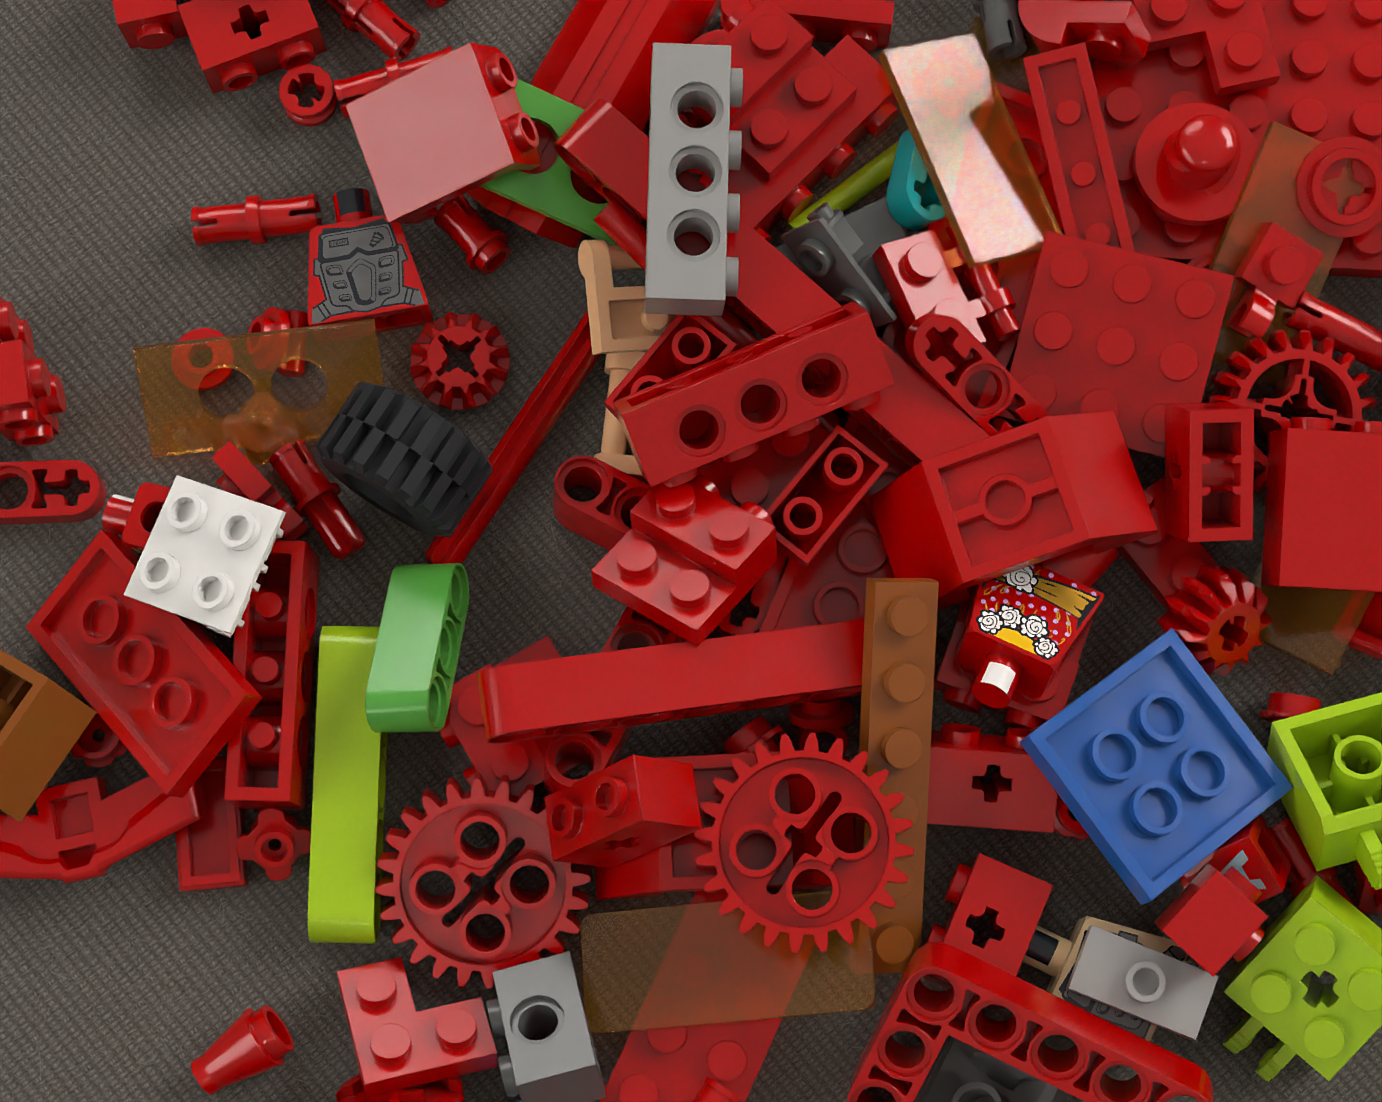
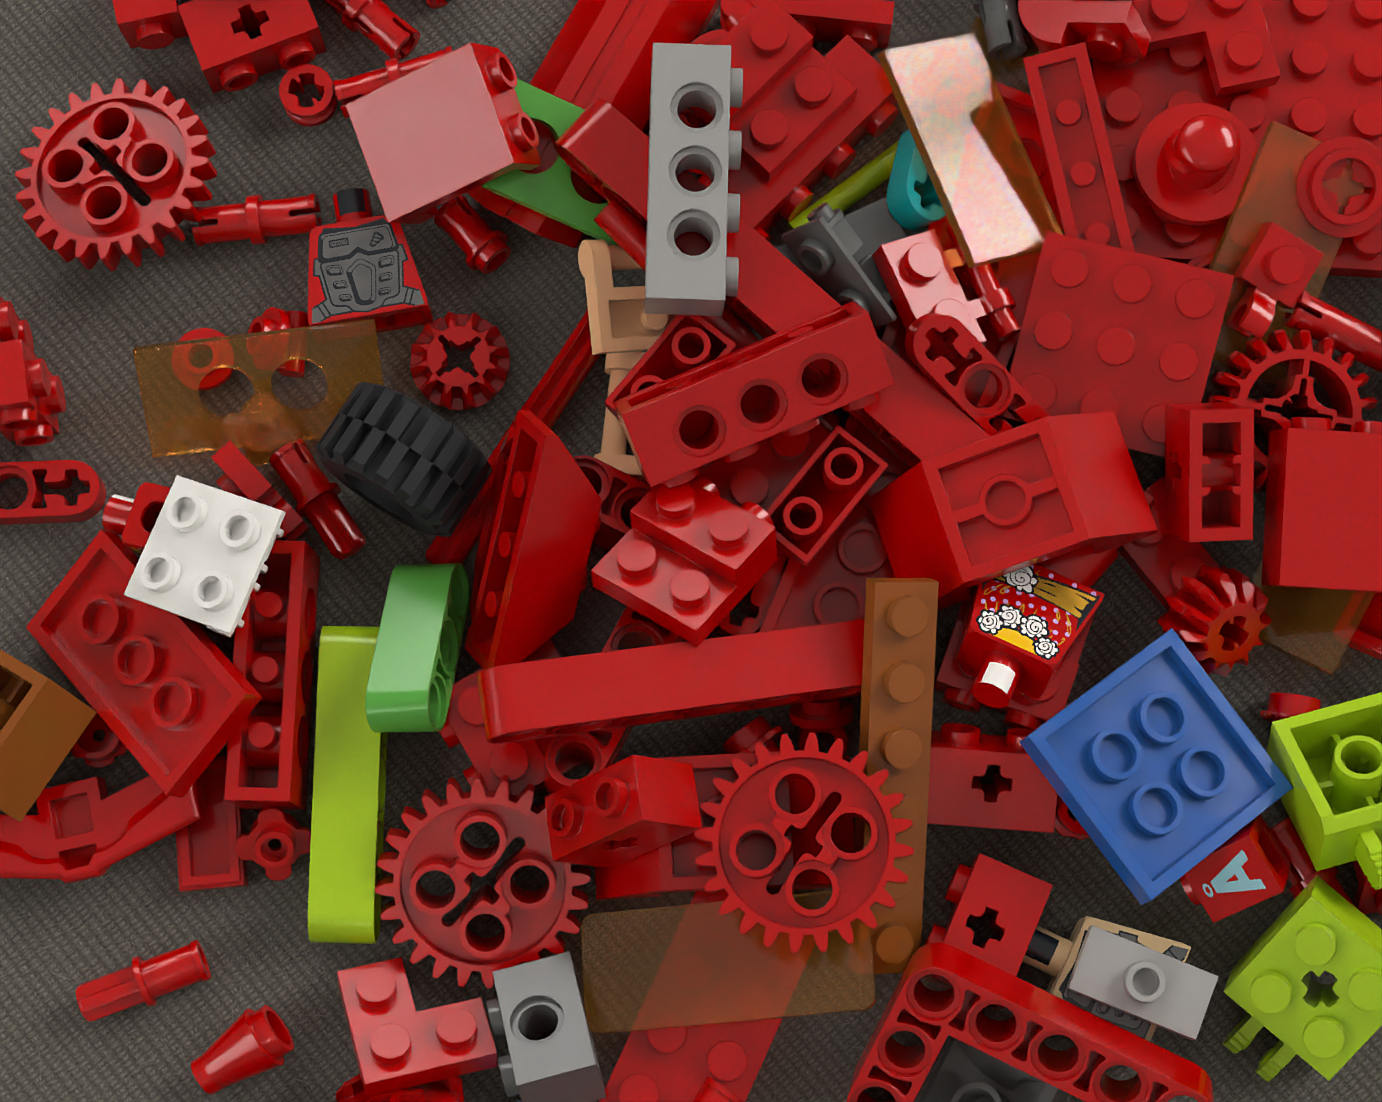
(75, 212): none -> red gear
(142, 981): none -> red axle
(530, 546): none -> red wedge
(1215, 918): red brick -> none

